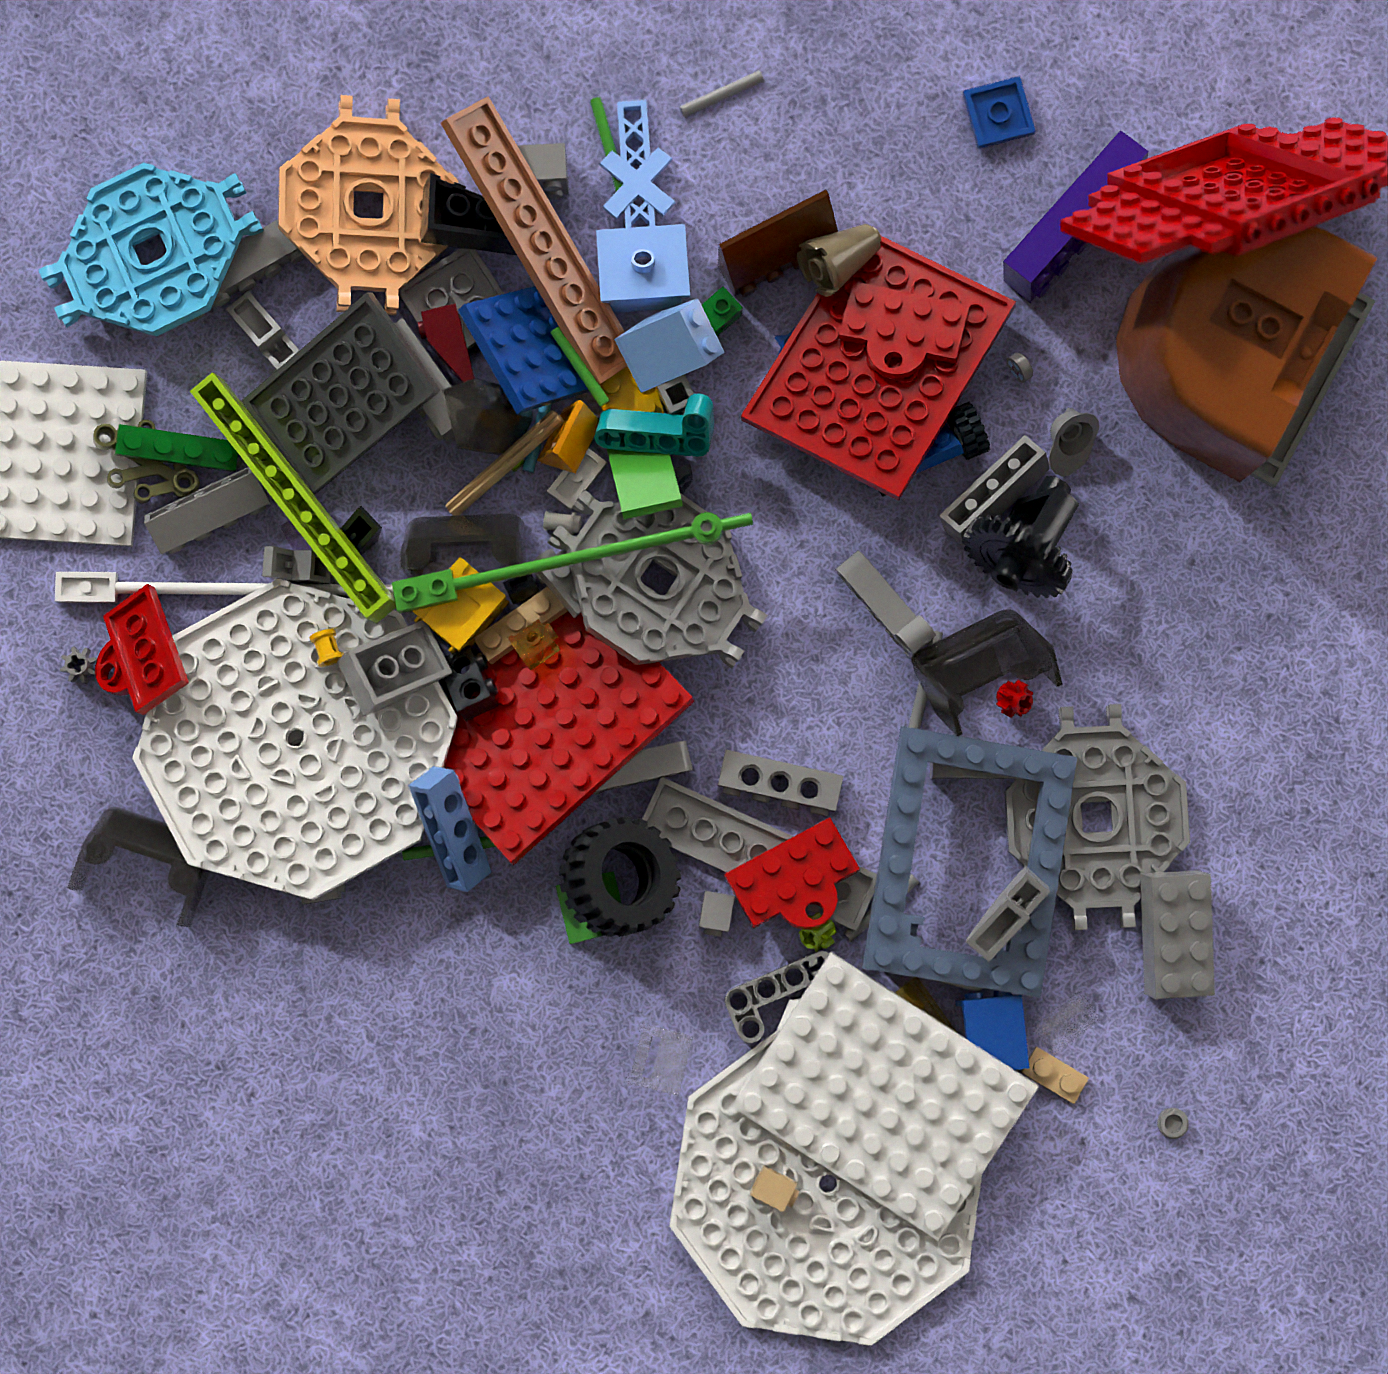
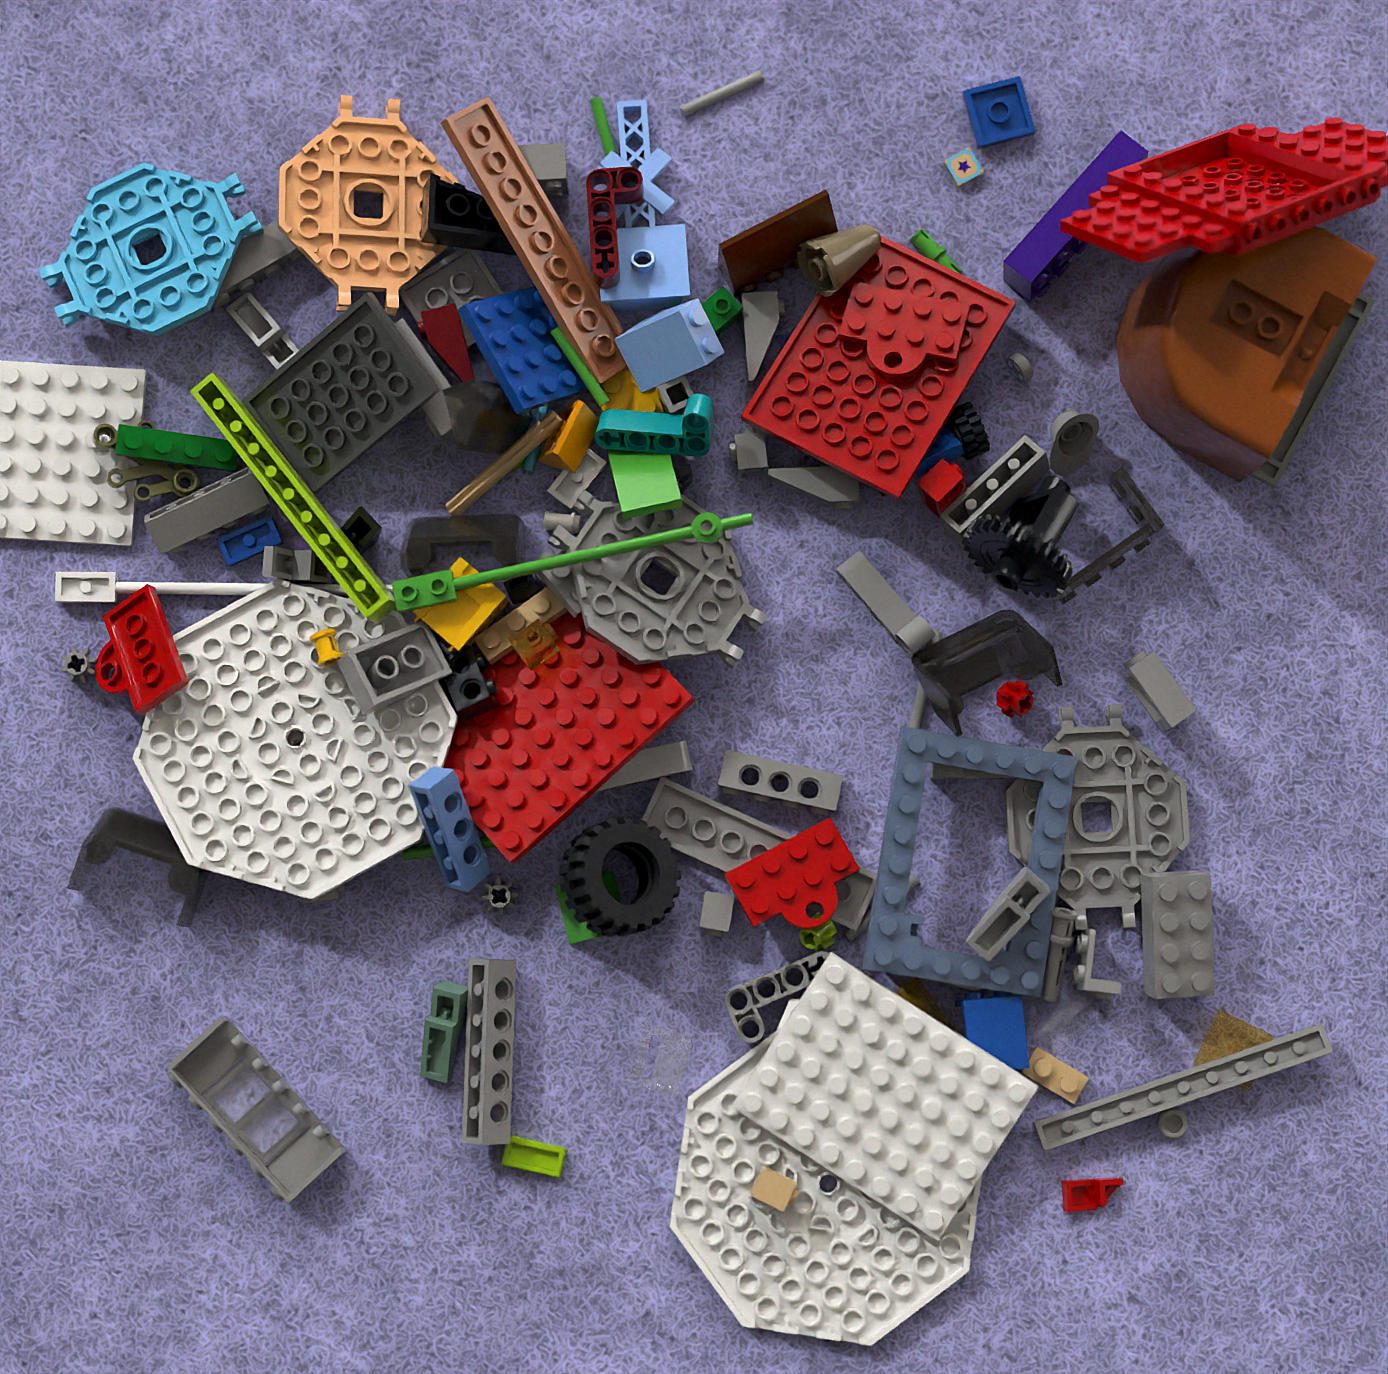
(249, 540): none -> blue plate
(255, 1109): none -> light grey window
(443, 1031): none -> sand green slope
(489, 1051): none -> light grey brick
(491, 897): none -> light grey gear
(534, 1156): none -> lime tile
(607, 227): none -> dark red beam
(749, 451): none -> light grey brick
(760, 324): none -> light grey slope
(820, 484): none -> light grey slope
(932, 250): none -> bright green pin
(942, 486): none -> red brick
(963, 167): none -> tile
(1059, 942): none -> light grey pin
(1082, 972): none -> light grey bracket
(1087, 1193): none -> red slope
(1139, 511): none -> clear smoke bracket
(1157, 690): none -> light grey window
(1183, 1087): none -> light grey plate
(1227, 1037): none -> clear yellow tile

